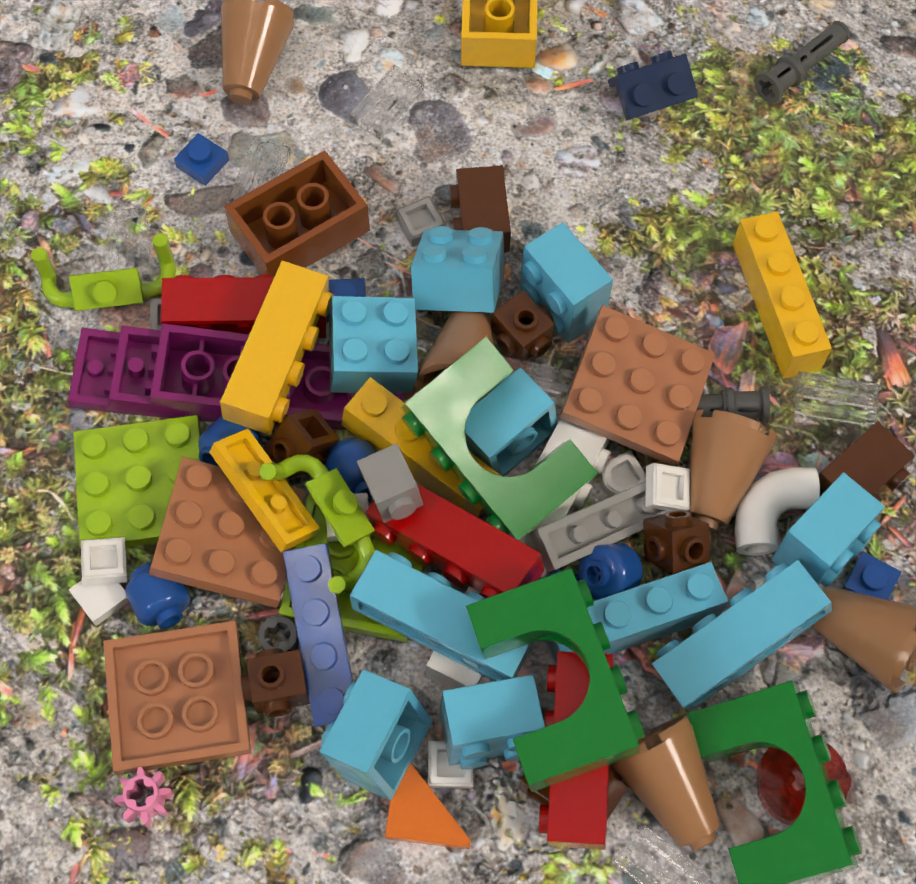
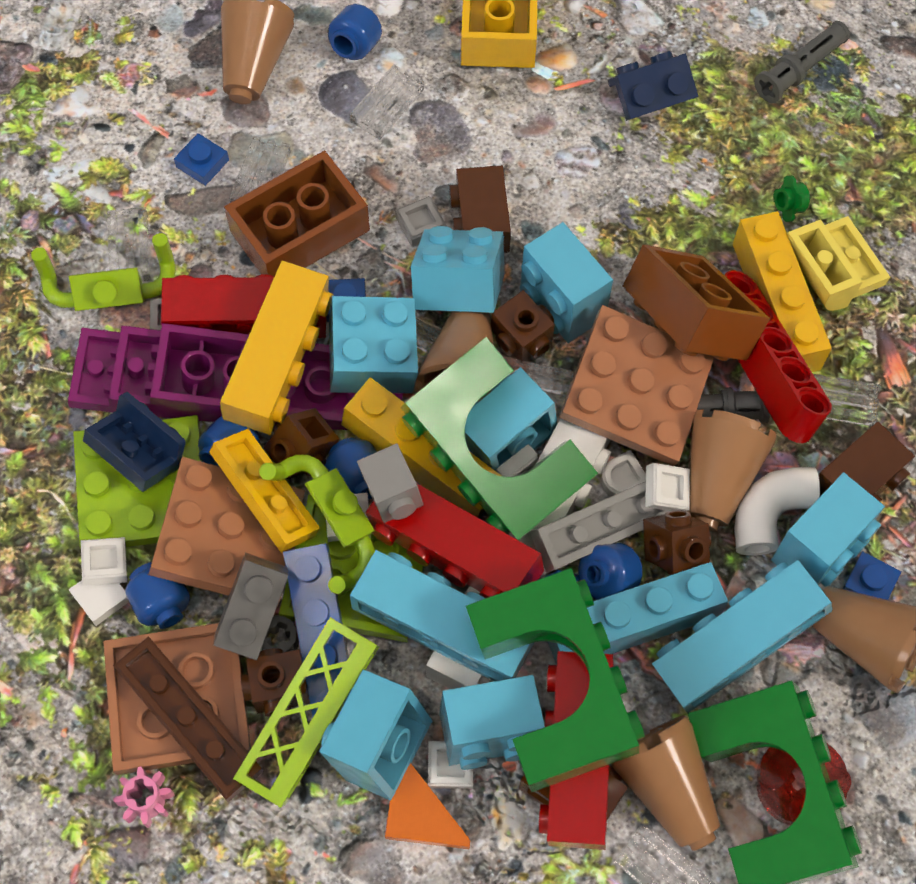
(136, 443): none -> dark blue bracket
(186, 716): none -> reddish brown tile
(250, 606): none -> flat silver brick
(327, 712): none -> lime fence
(354, 32): none -> blue head
(519, 463): none -> white tile
(695, 303): none -> dark orange brick
(781, 373): none -> red beam
(791, 198): none -> green plate
(837, 261): none -> light yellow brick

